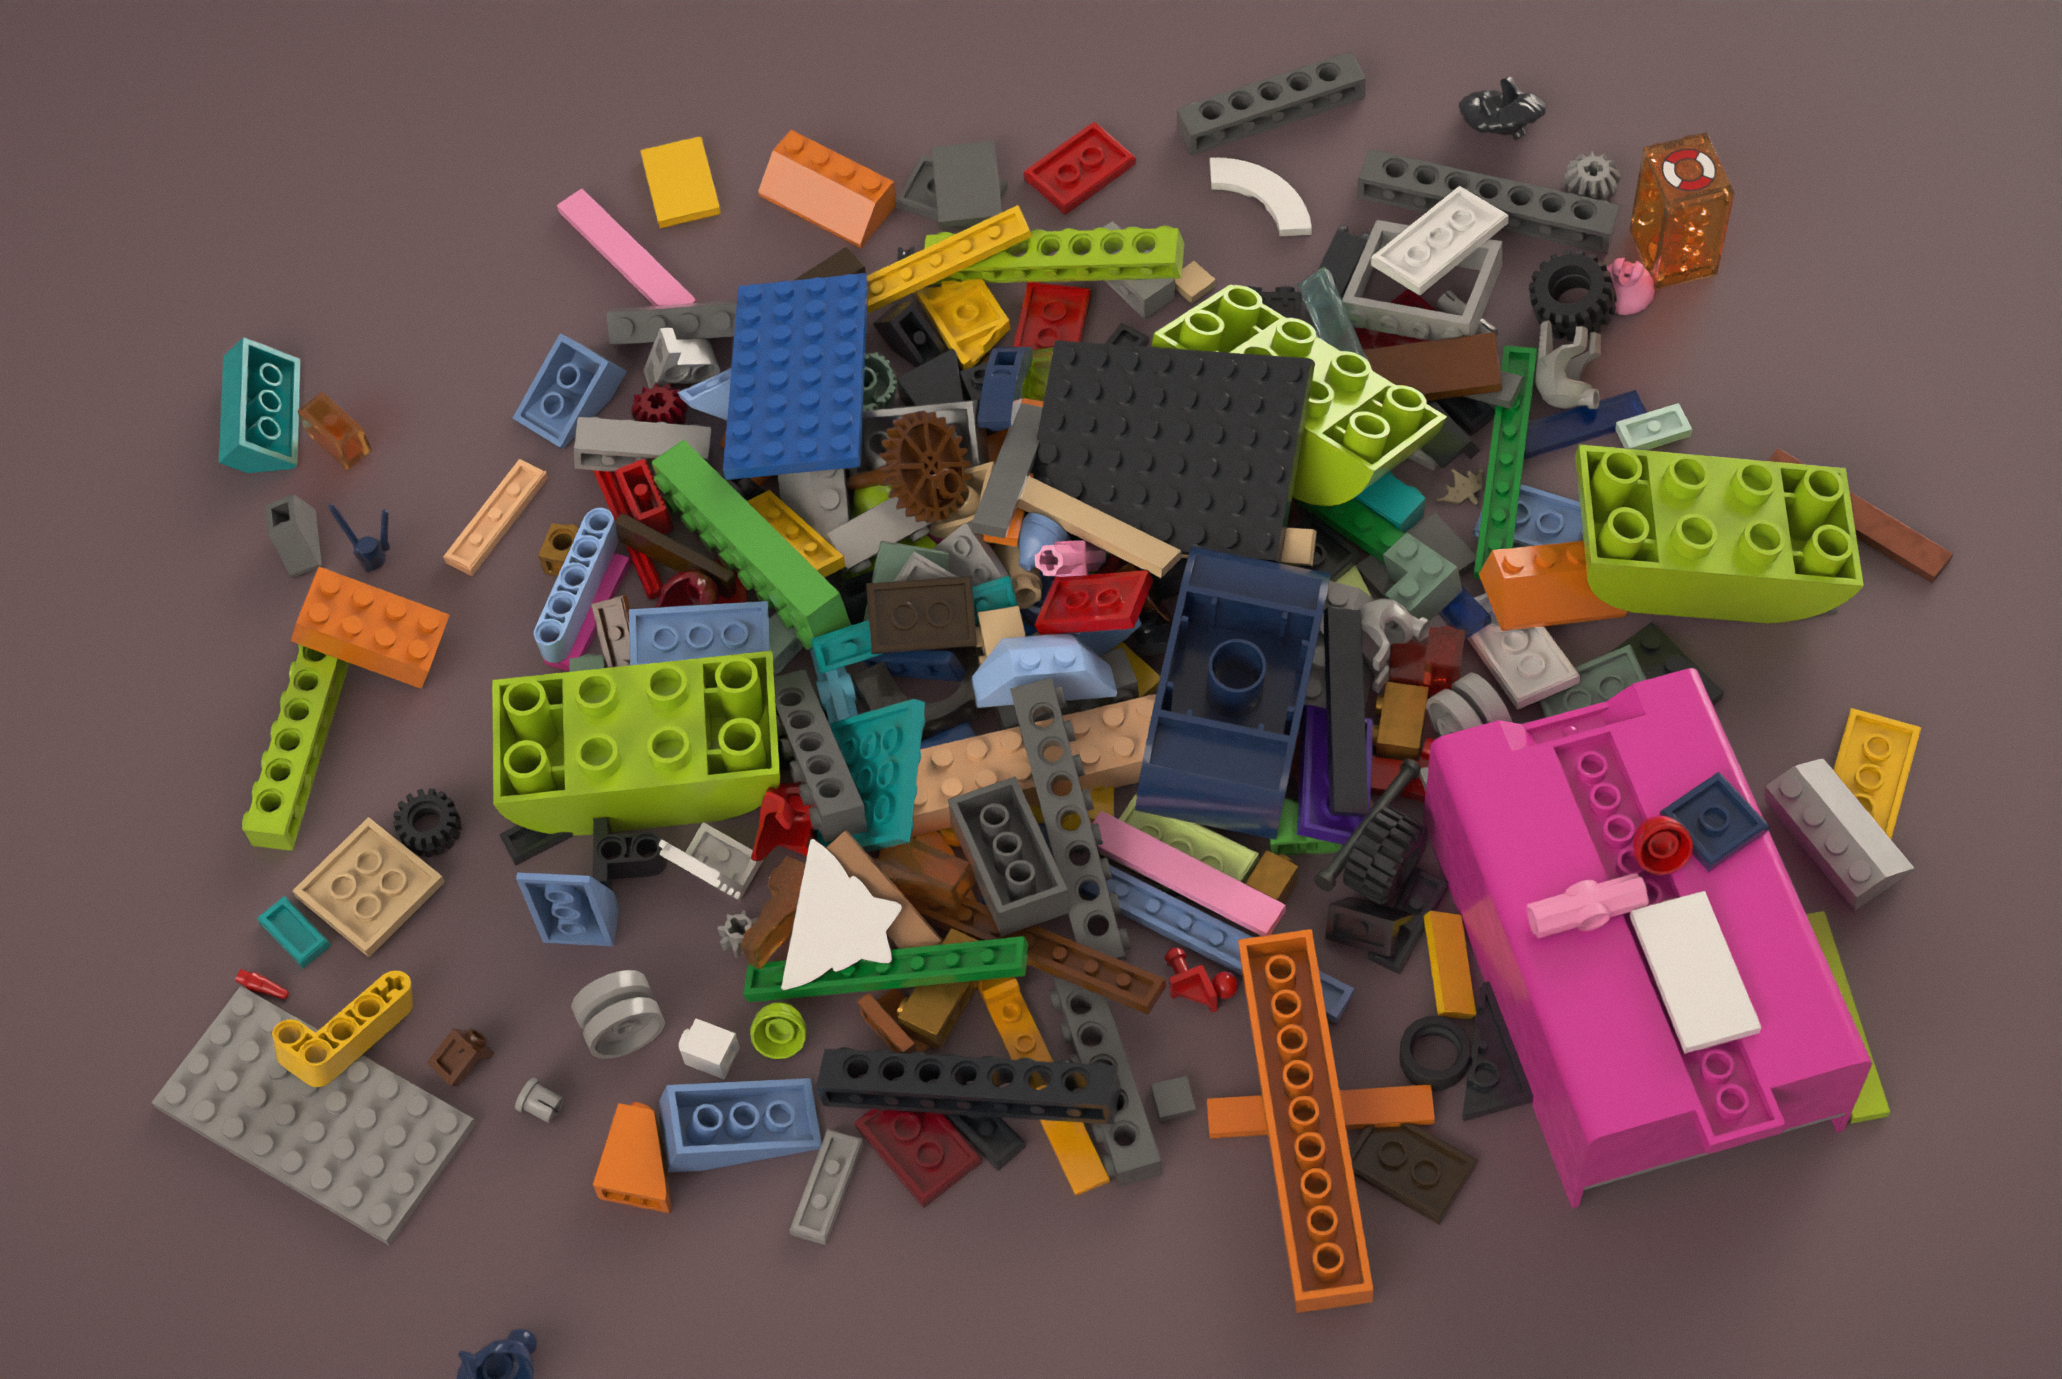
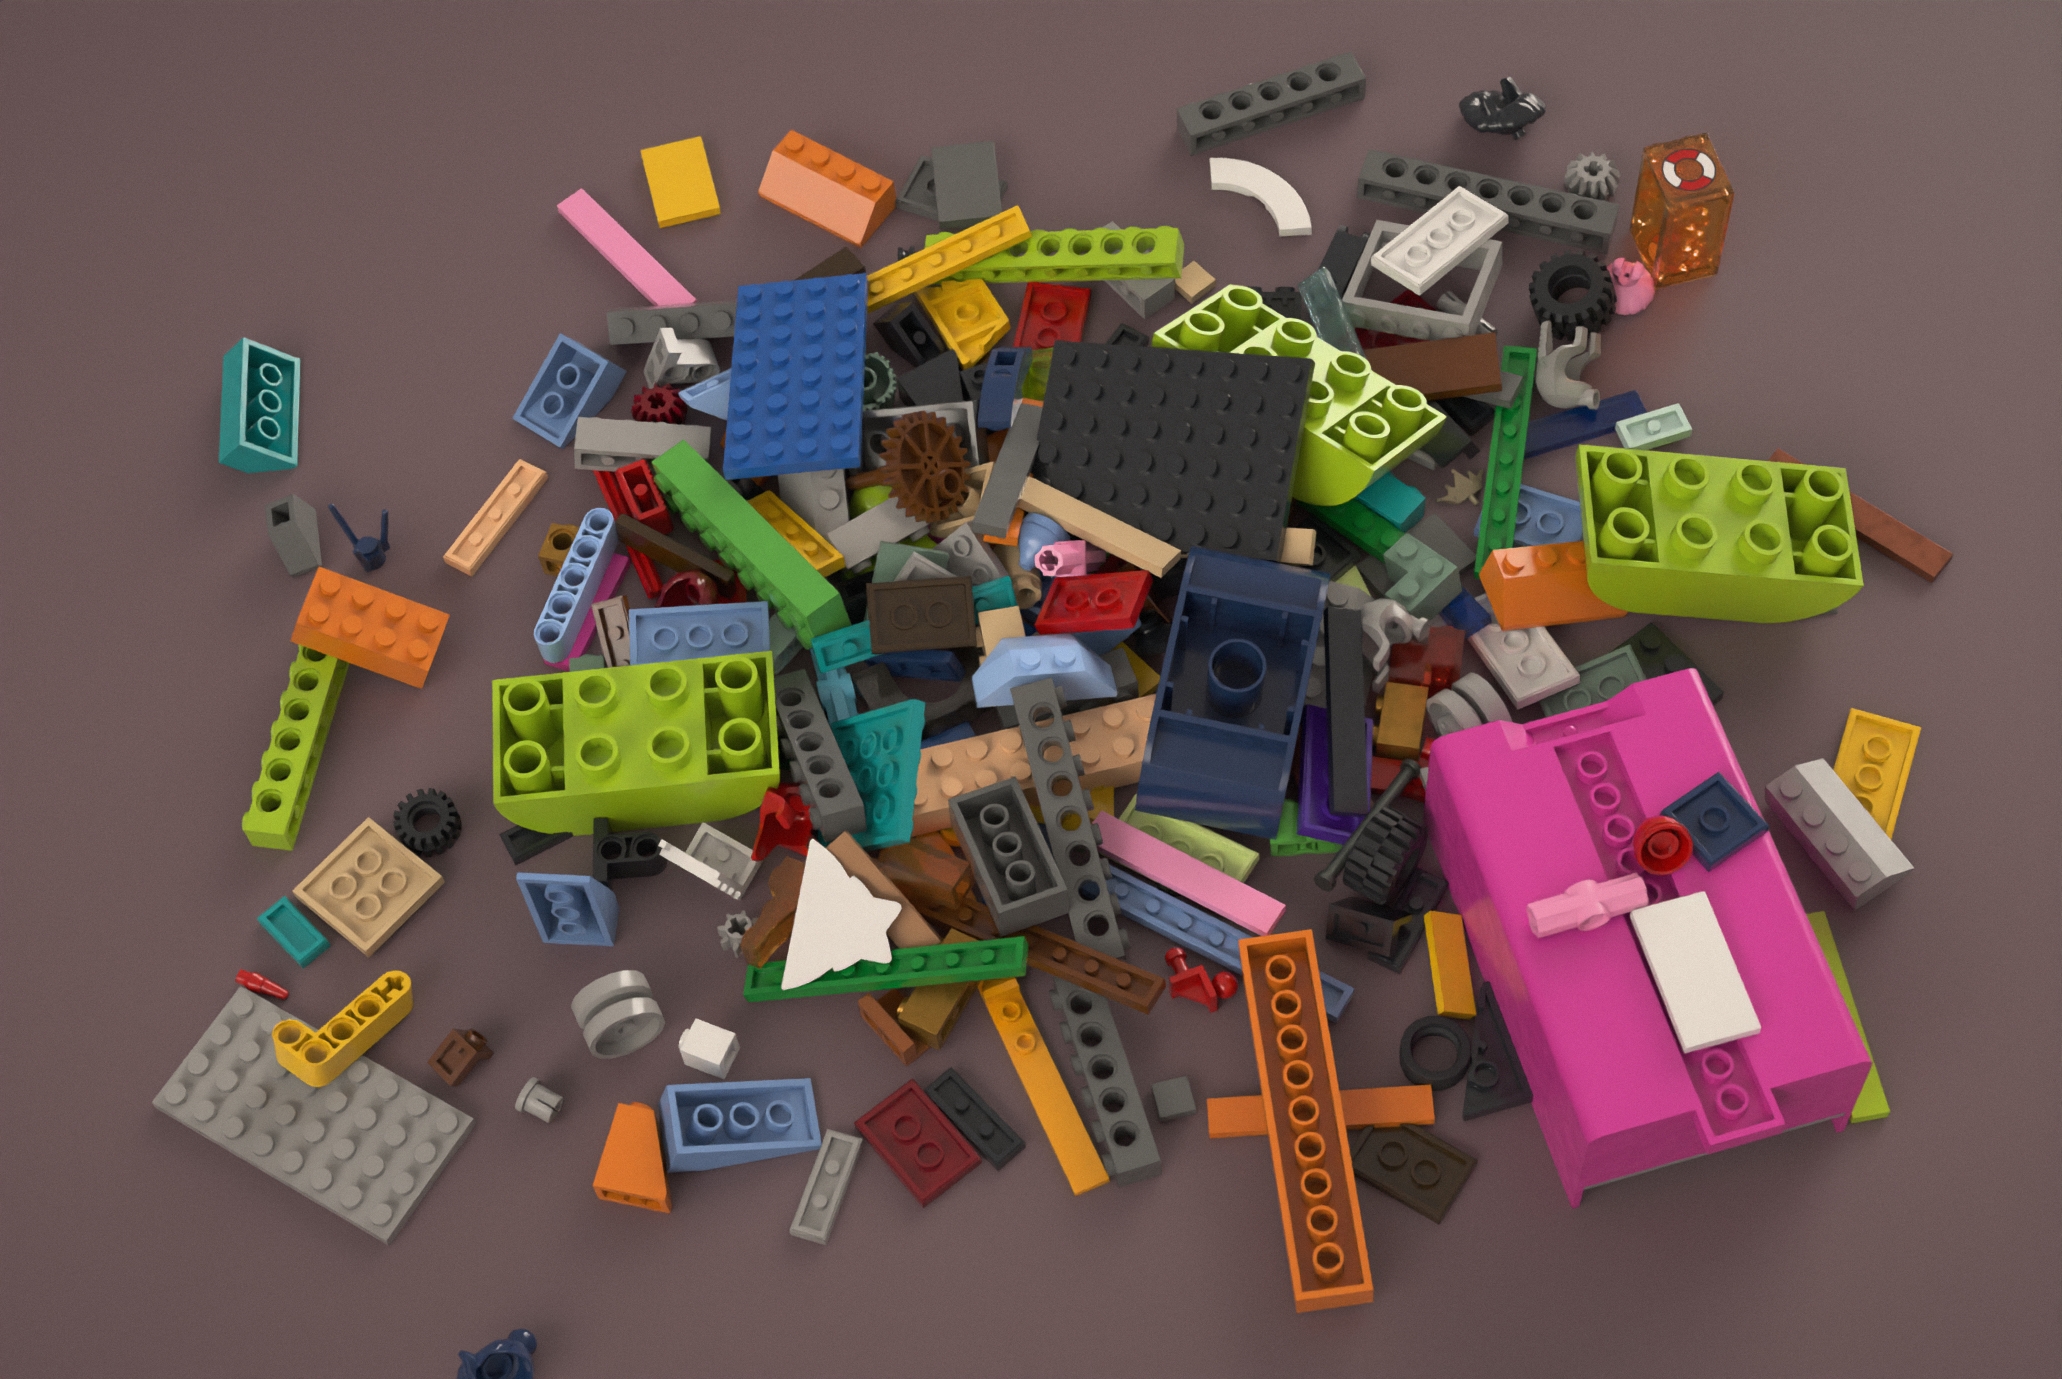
(334, 430): clear orange brick -> none
(778, 1031): lime helmet -> none
(983, 1097): black brick -> none
(1079, 168): red tile -> none
(1274, 876): pearl gold brick -> none

